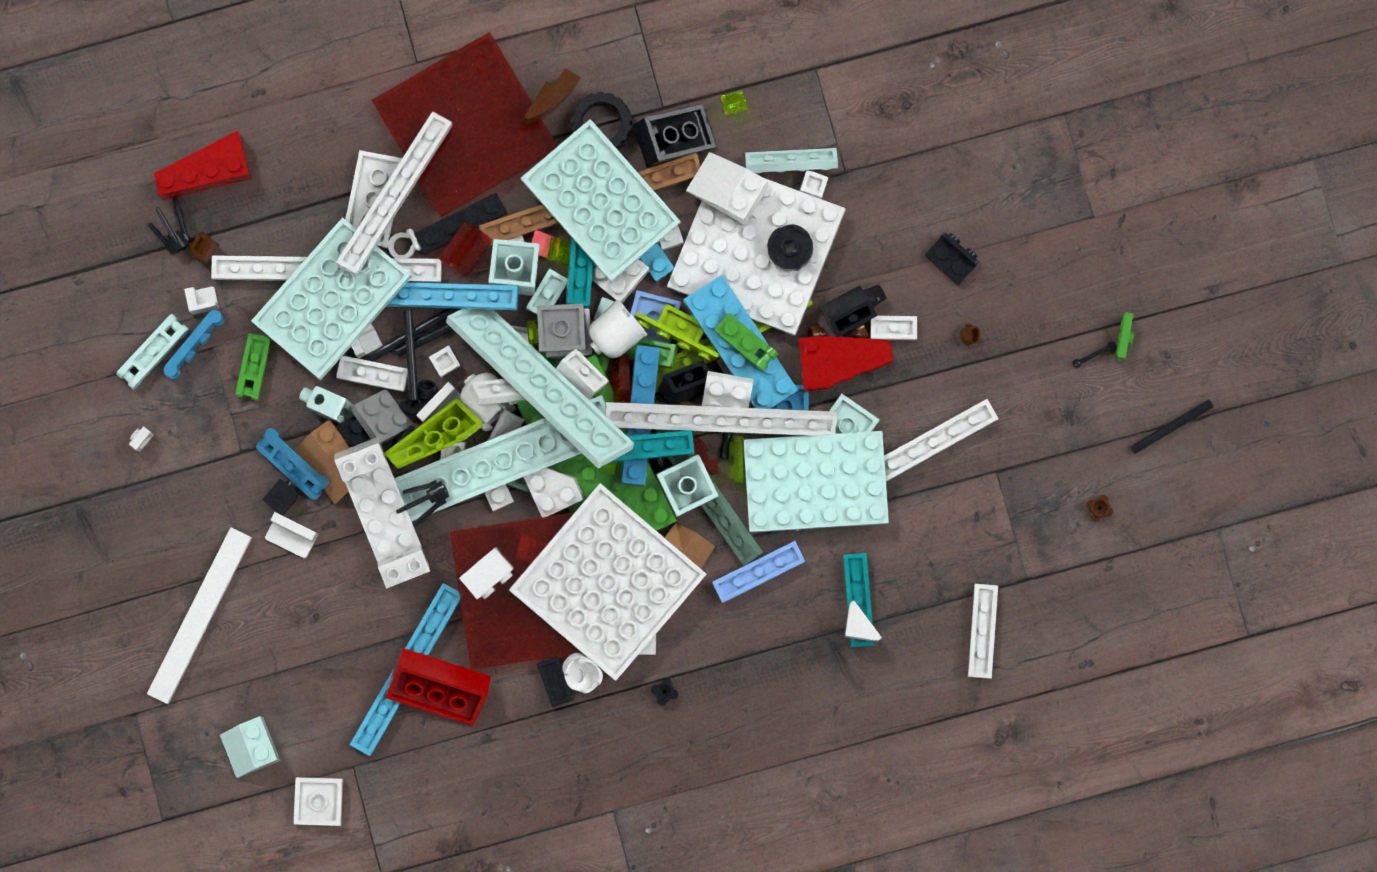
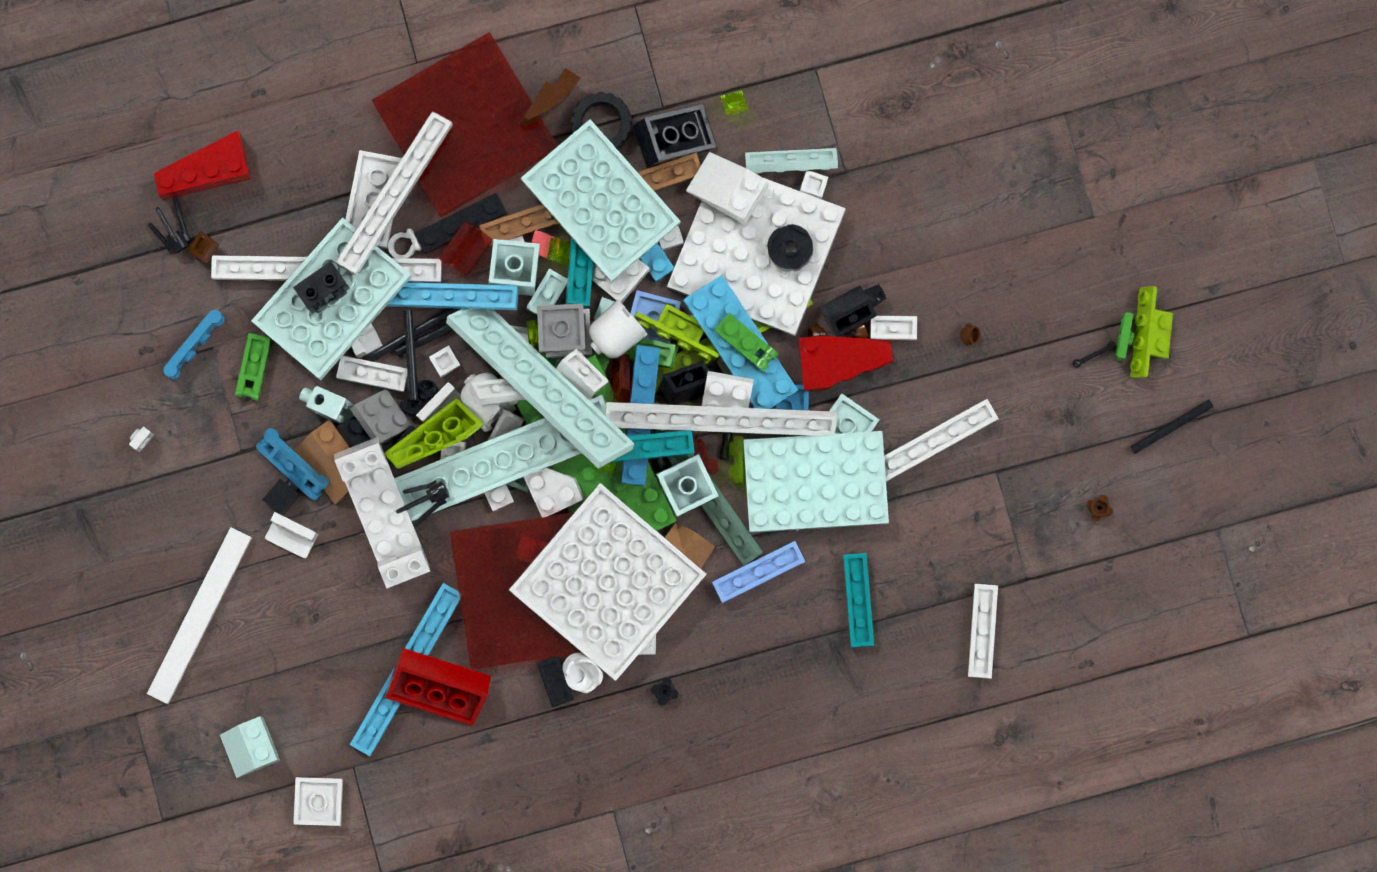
(152, 351): light aqua plate -> none
(201, 300): white panel -> none
(321, 288): none -> black brick
(487, 573): white brick -> none
(859, 626): white slope -> none
(952, 257): black bracket -> none
(1151, 333): none -> lime bracket

